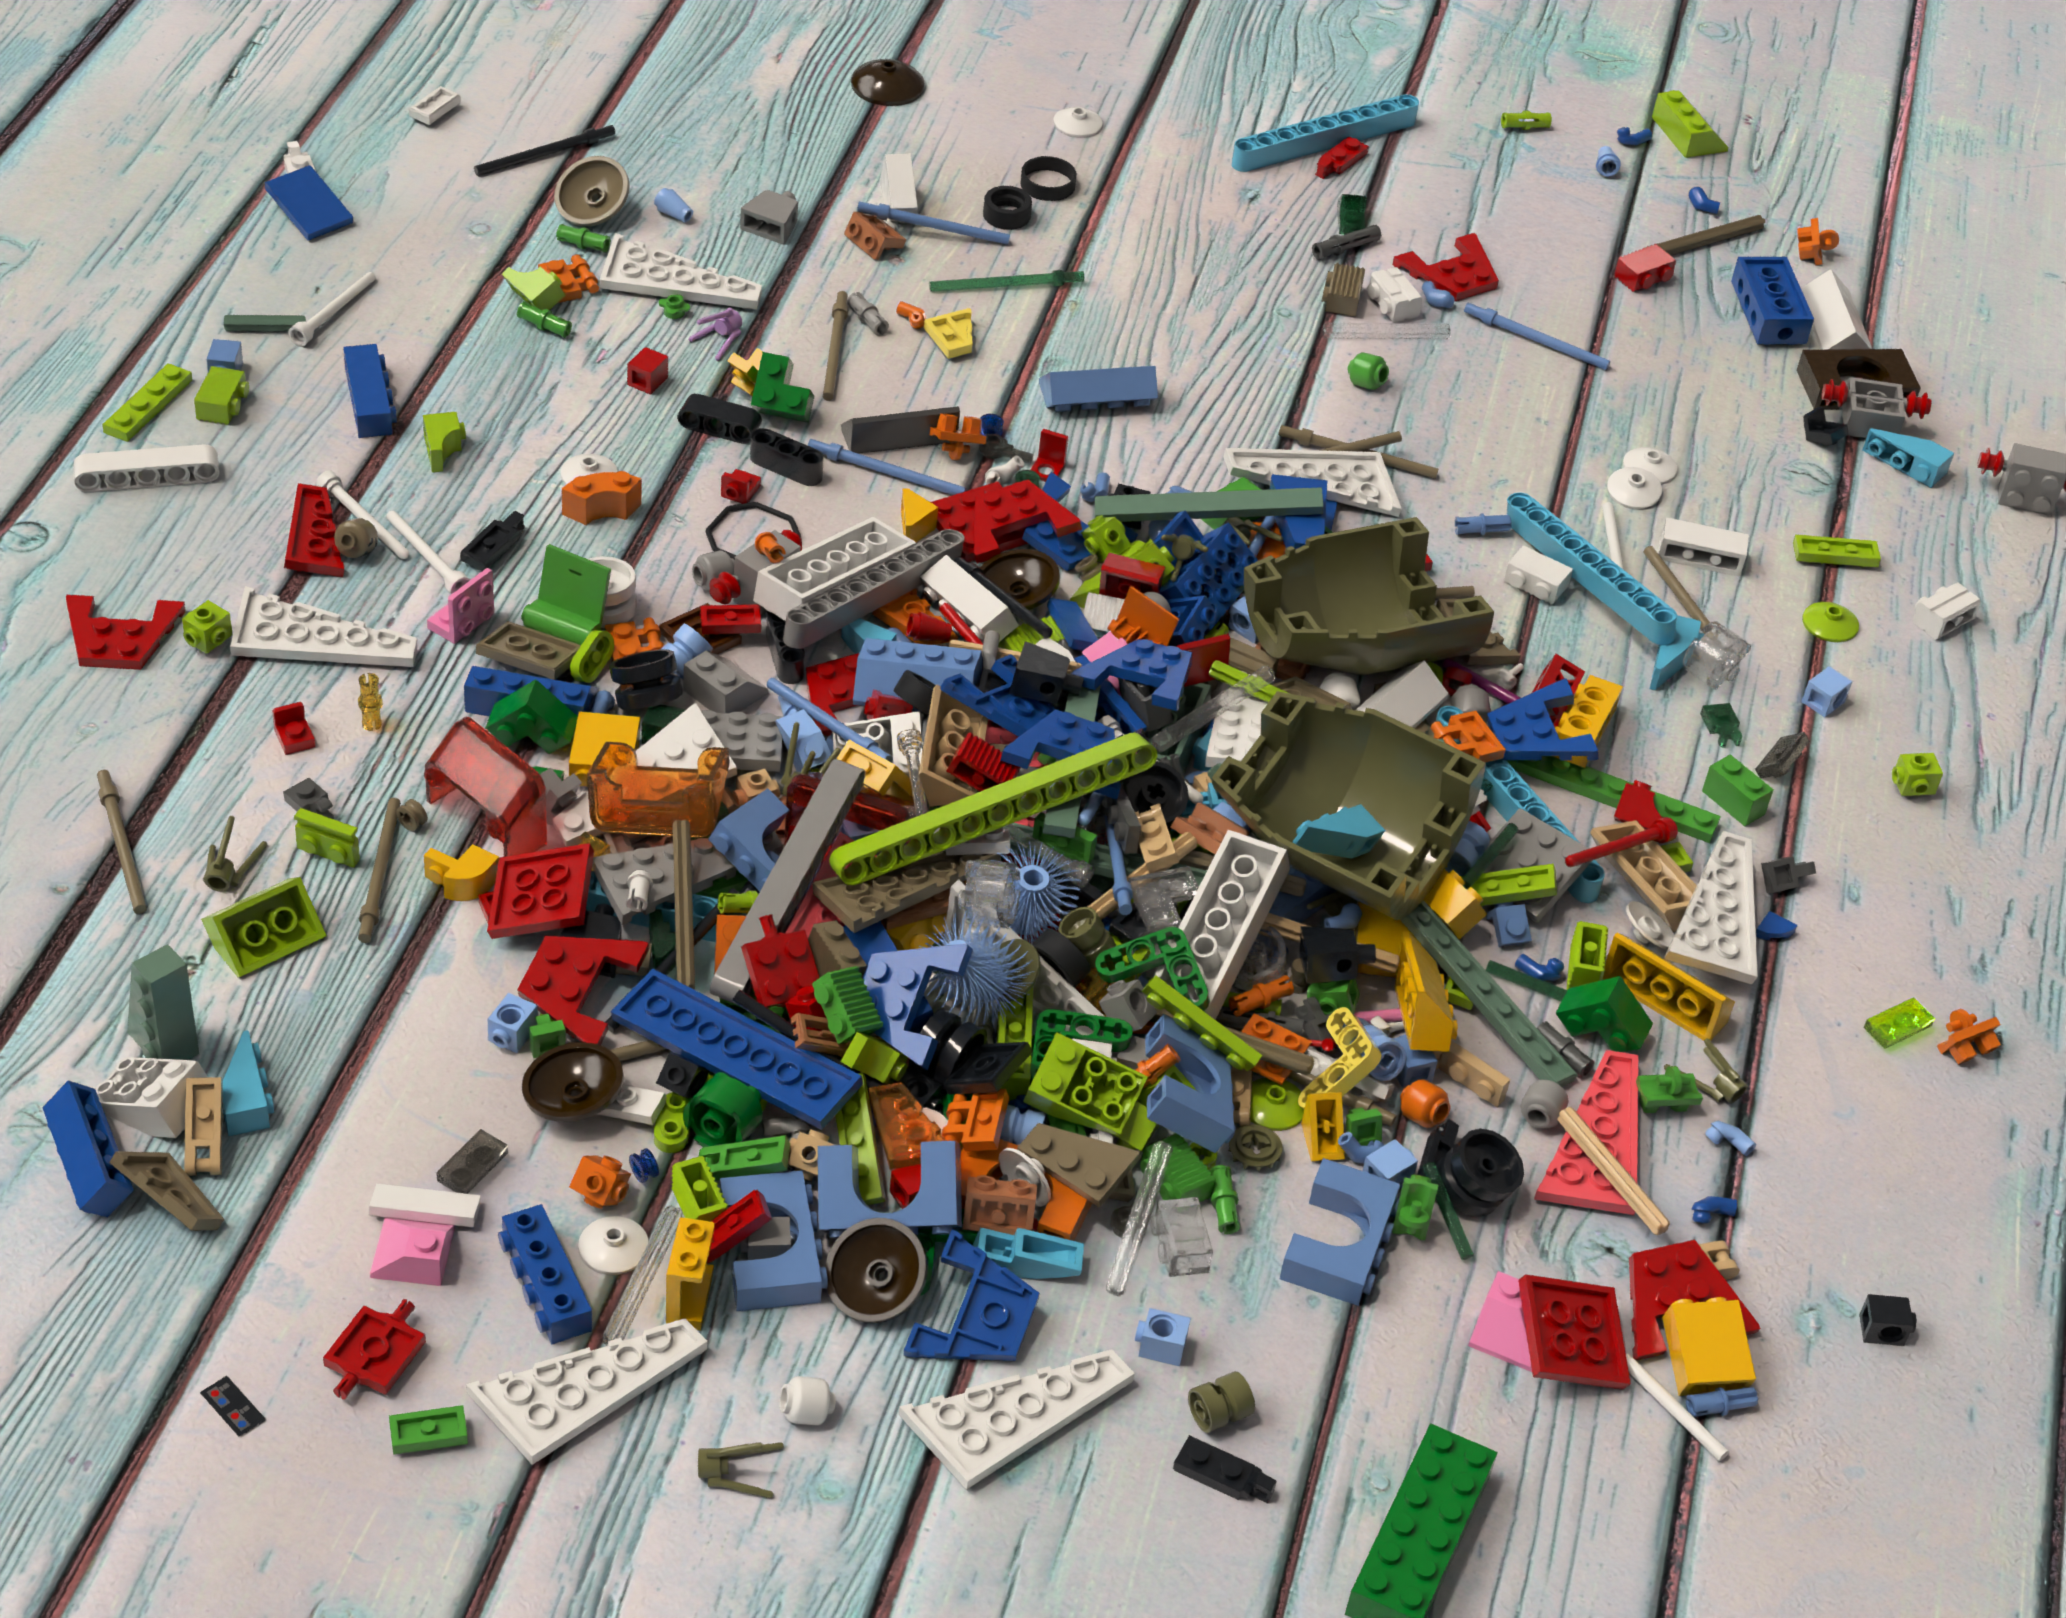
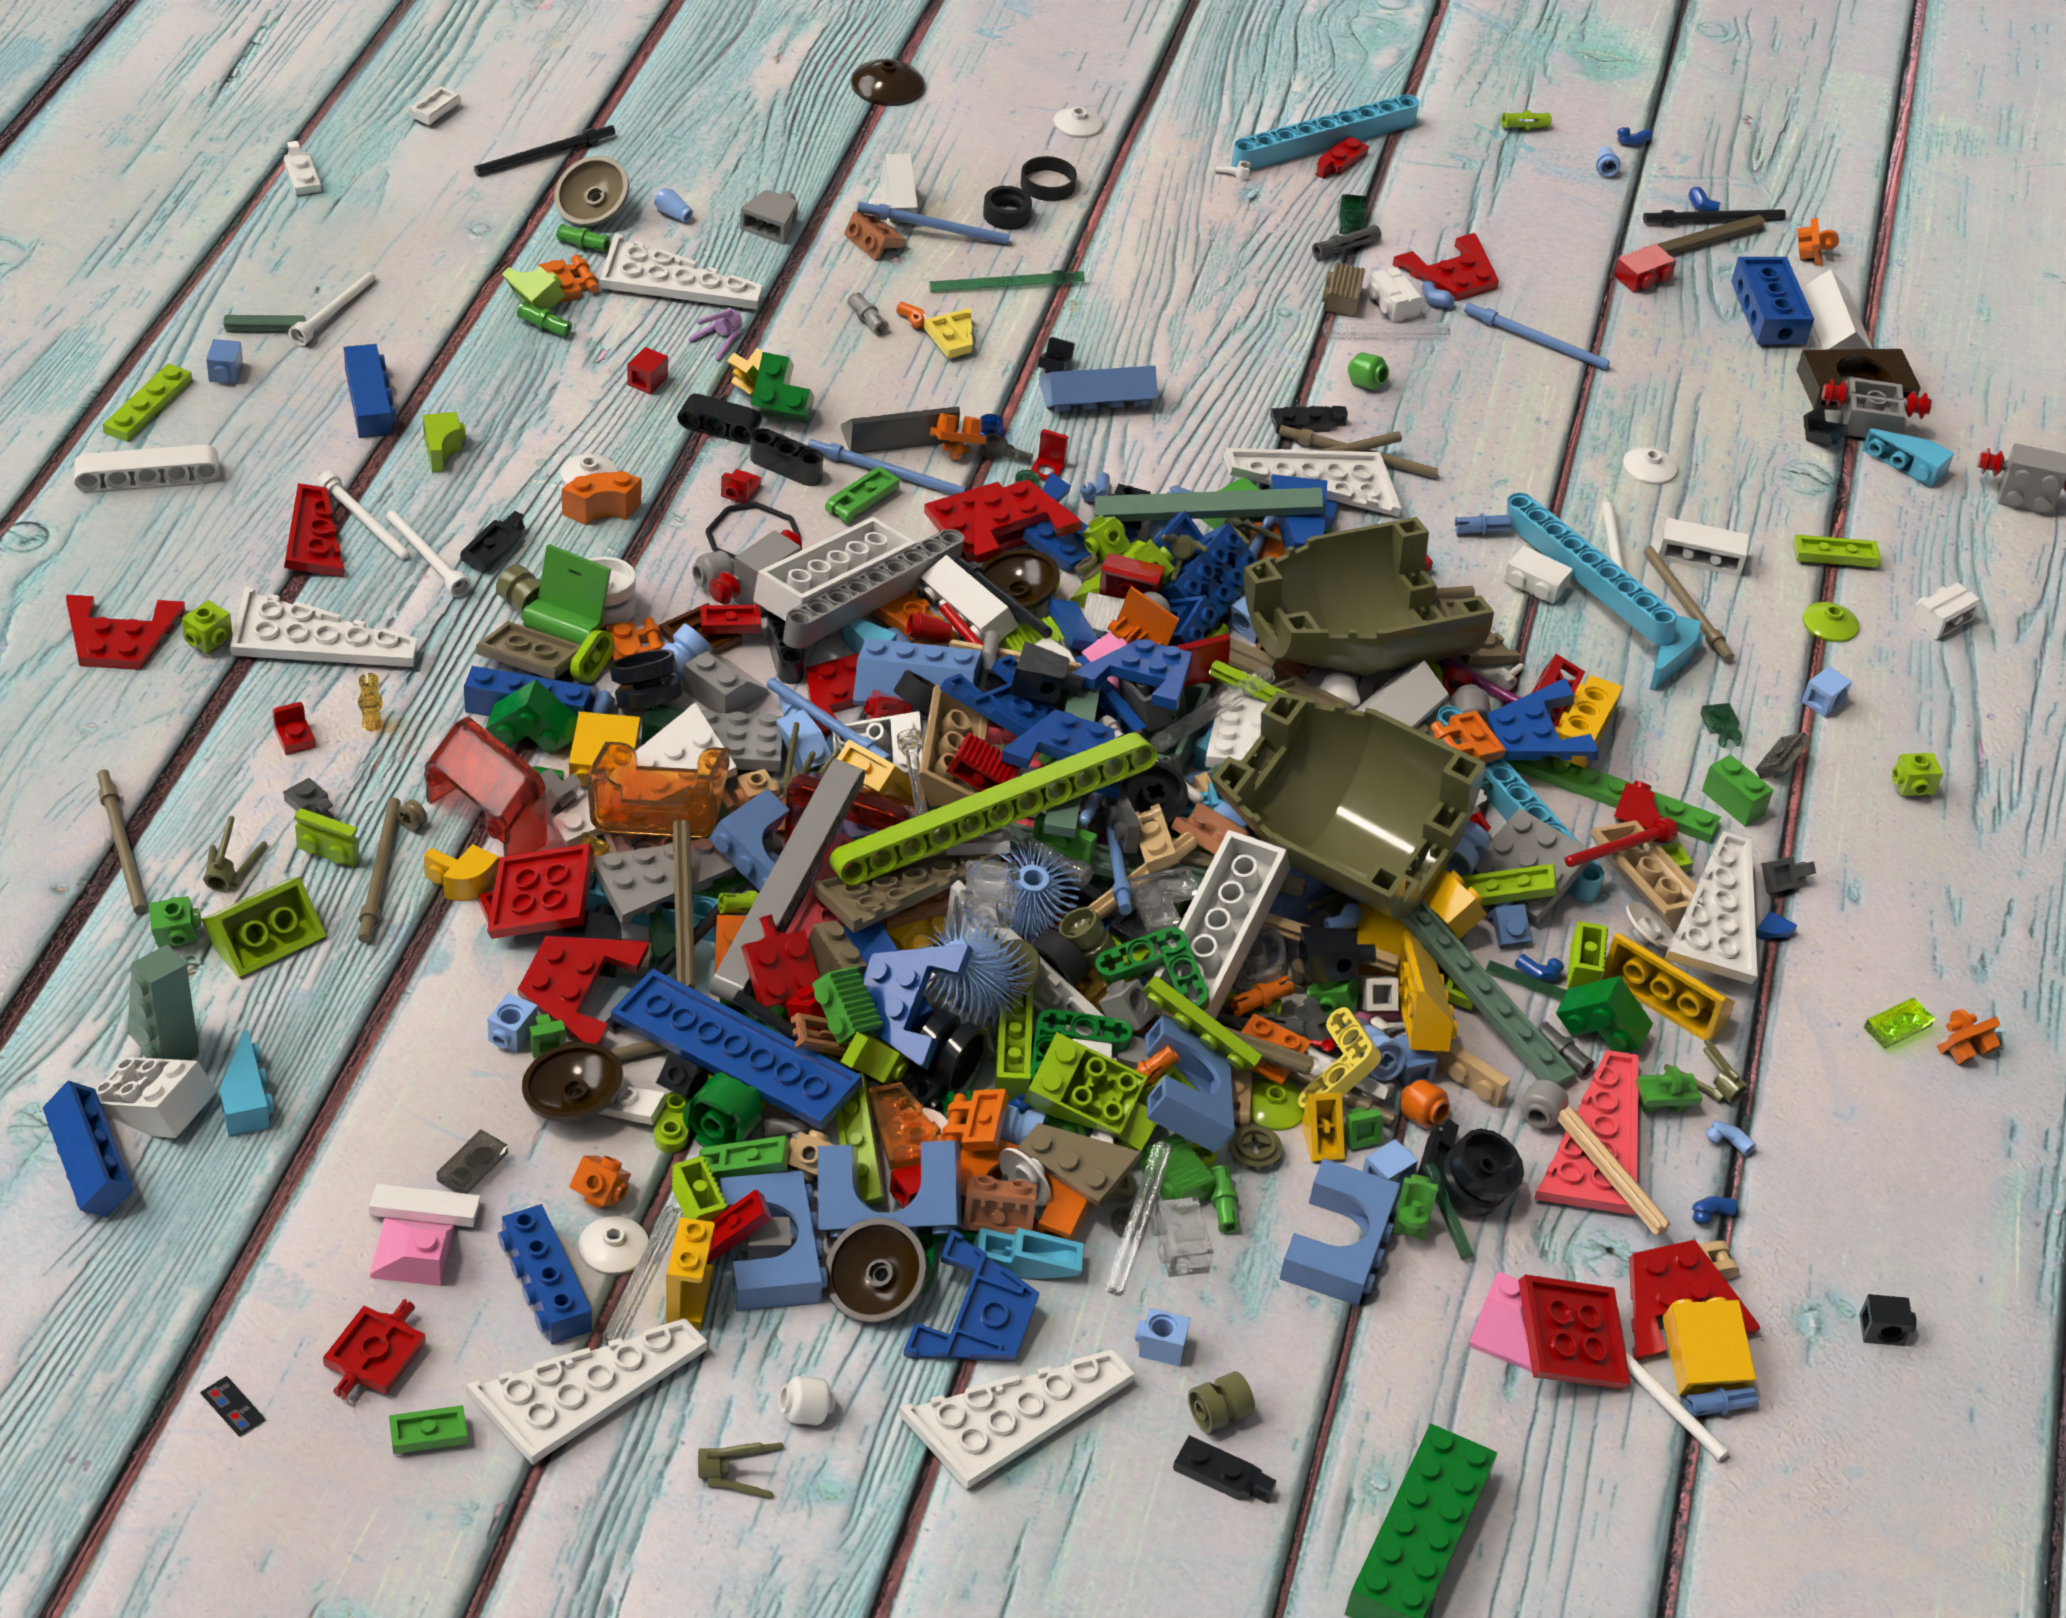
(170, 1186): dark tan wing -> none
(174, 921): none -> bright green brick
(203, 1125): tan plate -> none
(221, 395): lime brick -> none
(308, 202): blue tile -> none
(356, 538): dark tan head -> none
(465, 608): bright pink bracket -> none
(518, 586): none -> olive wheel
(640, 885): white pin -> none
(644, 1165): clear blue bush -> none
(674, 306): bright green plate -> none
(767, 545): orange pin -> none
(839, 313): dark tan bar -> none
(862, 494): none -> bright green plate
(917, 515): yellow slope -> none
(987, 1068): black plate -> none
(1004, 472): white arm -> none
(1057, 356): none -> black bracket
(1241, 171): none -> white hand
(1312, 417): none -> black hinge
(1341, 834): medium azure slope -> none
(1354, 1150): medium blue arm -> none
(1378, 993): none -> white brick
(1489, 855): clear green bar -> none
(1634, 488): white dish -> none
(1669, 217): none -> black bar
(1686, 126): lime slope -> none
(1716, 655): clear brick -> none

